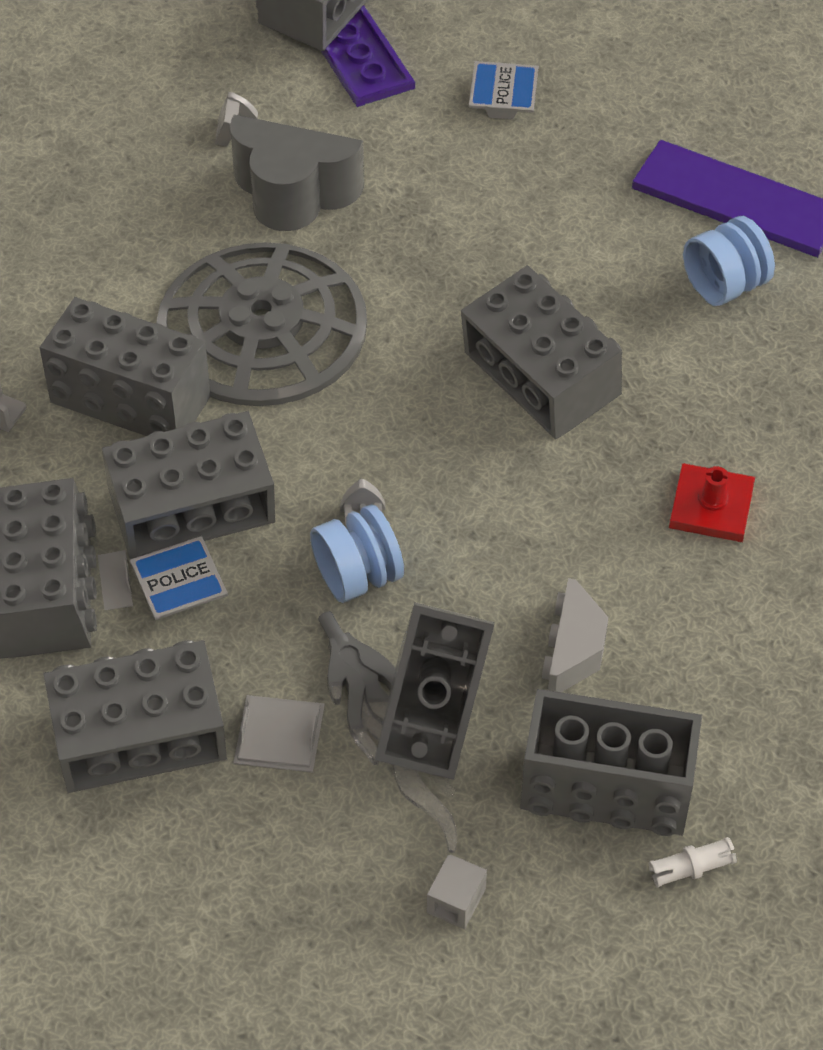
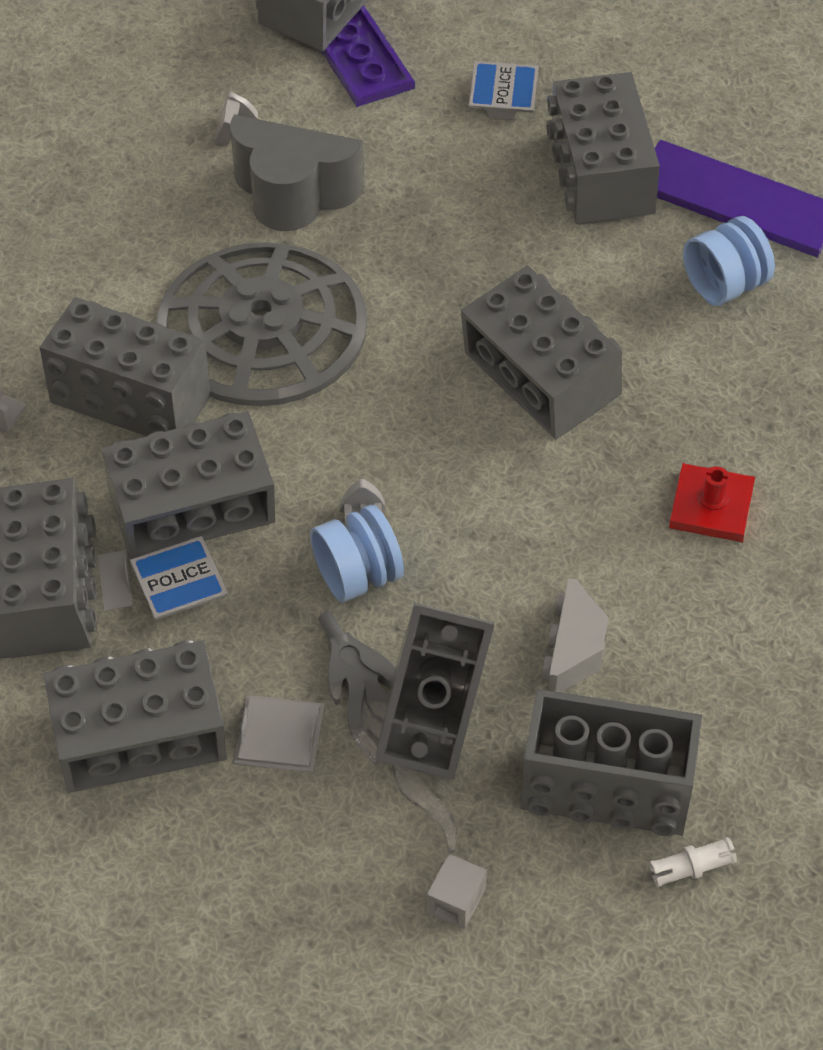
(603, 148): none -> dark grey brick

